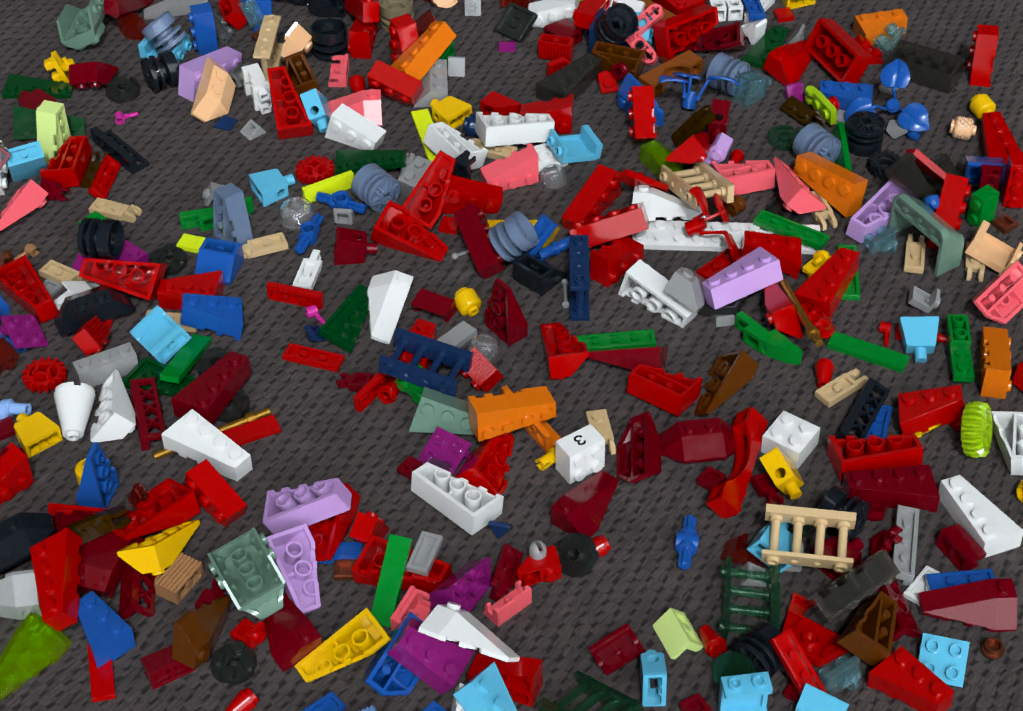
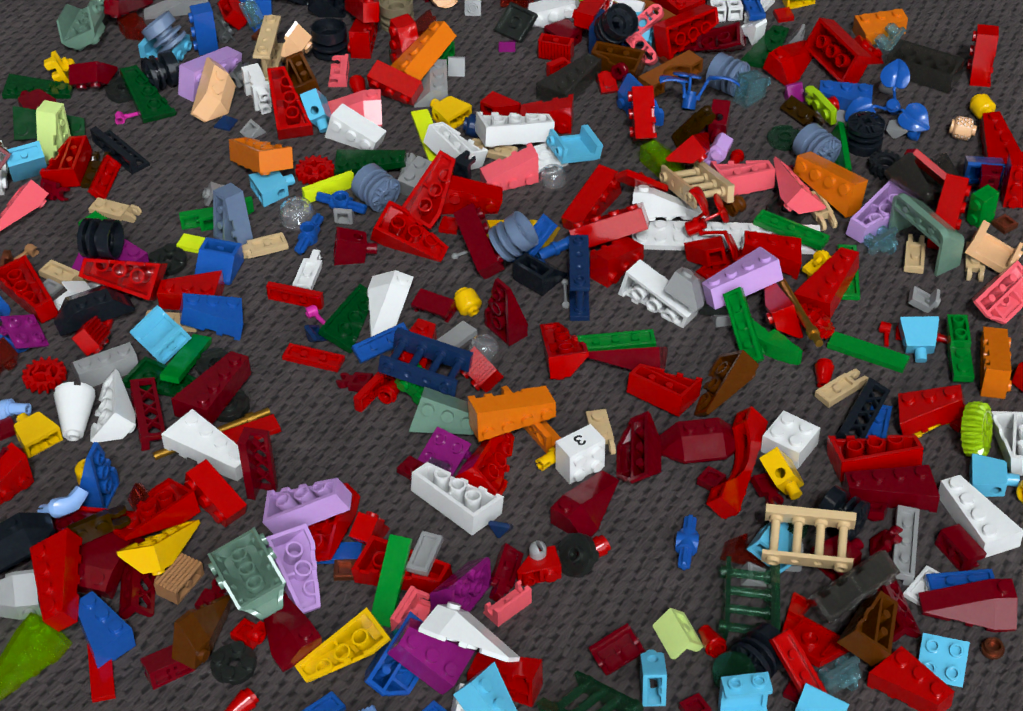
(65, 505): none -> light blue arm
(145, 96): none -> dark green wing
(251, 460): none -> dark red fence
(260, 155): none -> orange wedge
(376, 344): none -> blue tile
(706, 251): none -> red slope
(743, 323): none -> green tile
(932, 201): blue hinge -> none
(991, 475): none -> medium azure torso

